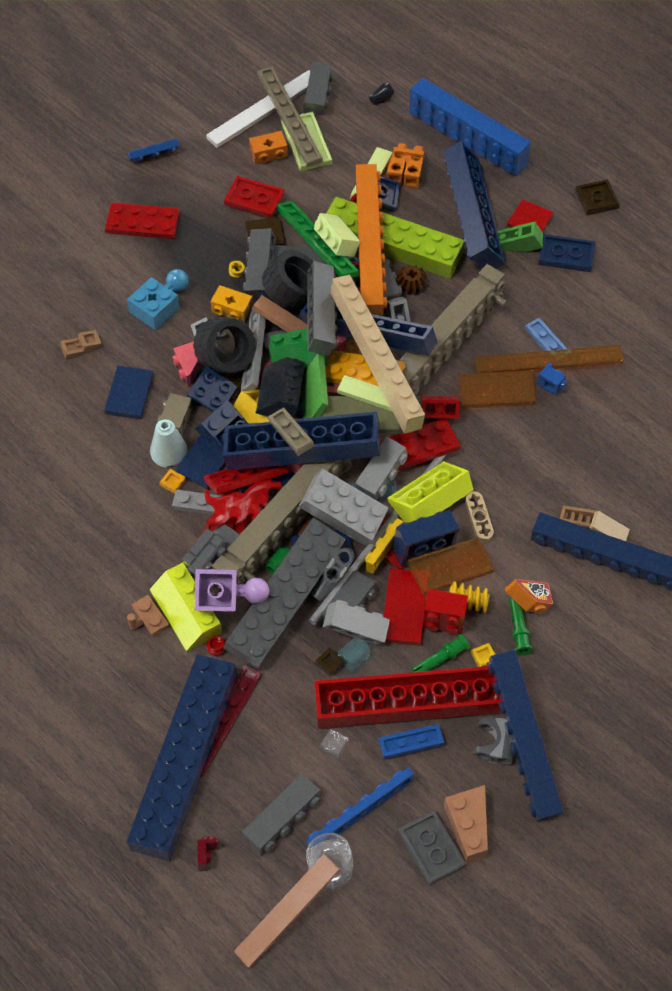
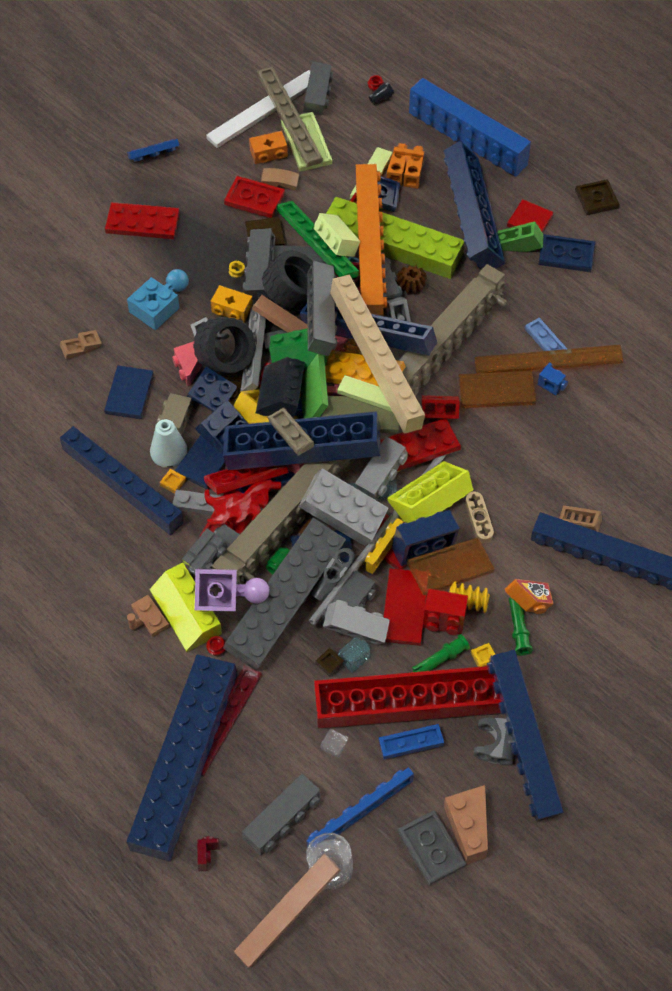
(122, 480): none -> dark blue brick
(280, 177): none -> medium nougat slope
(374, 82): none -> red plate
(608, 526): tan tile -> none

